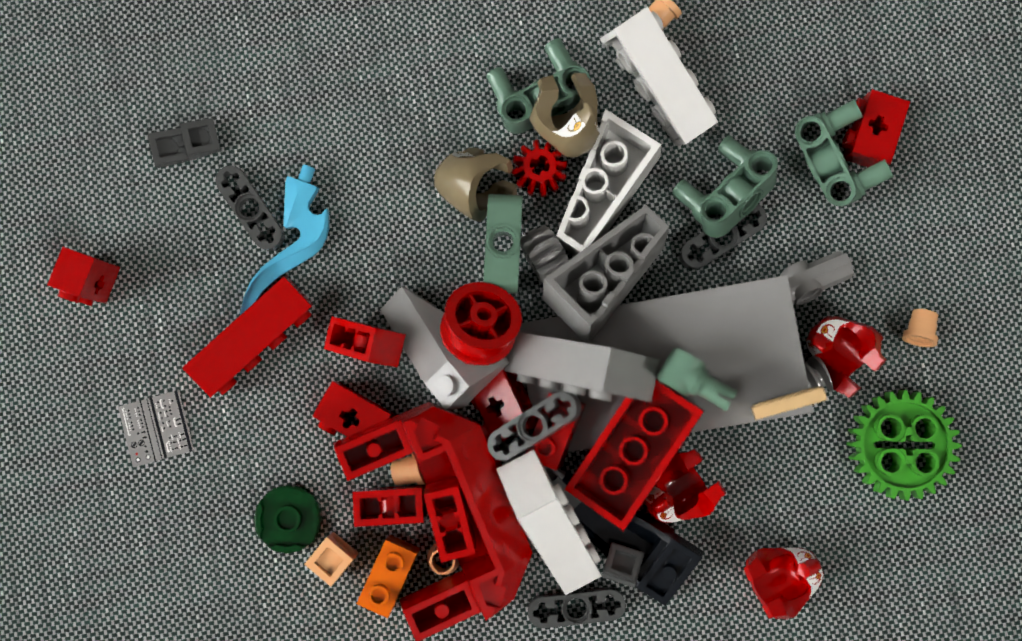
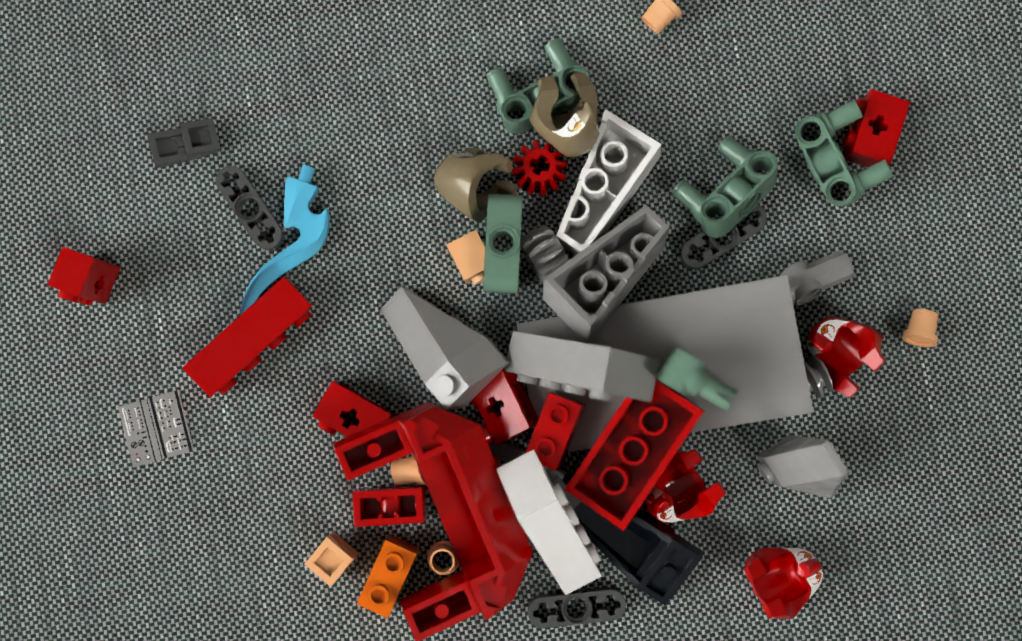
(291, 509): dark green tile -> none
(364, 342): red brick -> none
(450, 519): red brick -> none
(469, 257): none -> light nougat brick
(480, 323): red wheel -> none
(507, 430): dark grey beam -> none
(622, 564): dark grey tile -> none
(661, 76): white wedge -> none
(788, 402): tan tile -> none
(803, 466): none -> light grey wedge
(903, 475): bright green gear -> none

